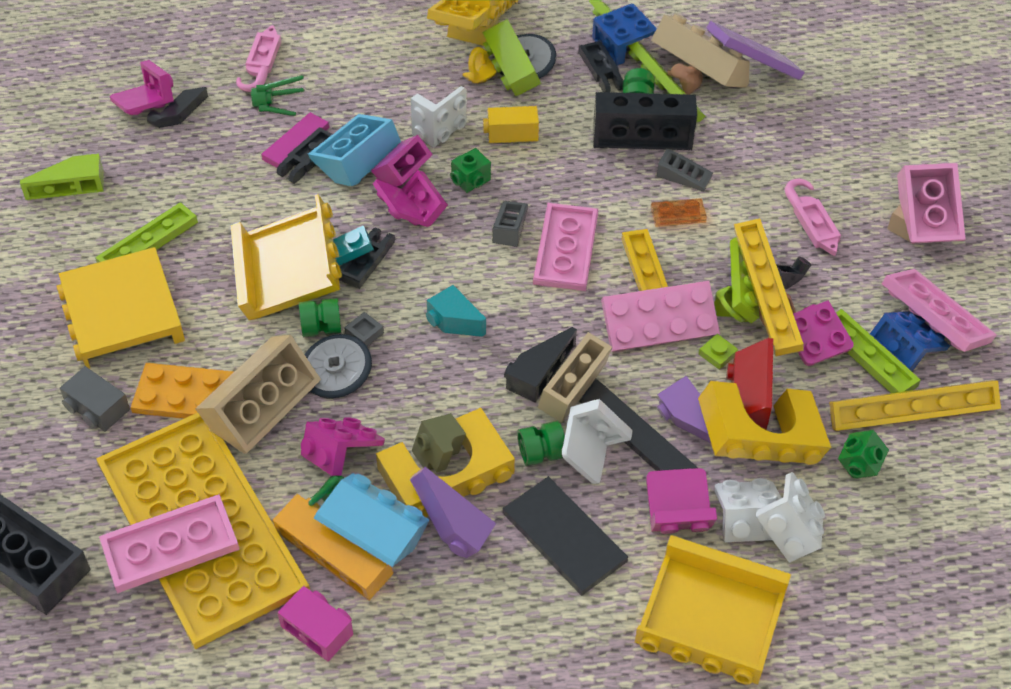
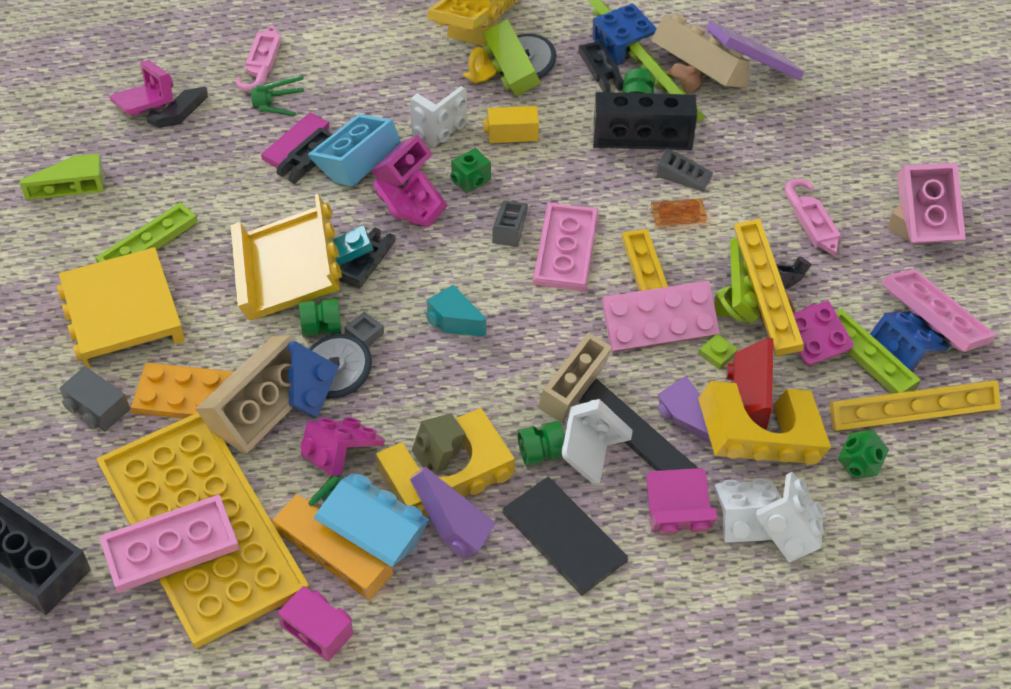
(309, 379): none -> blue wing
(539, 364): black slope -> none
(713, 610): yellow panel -> none

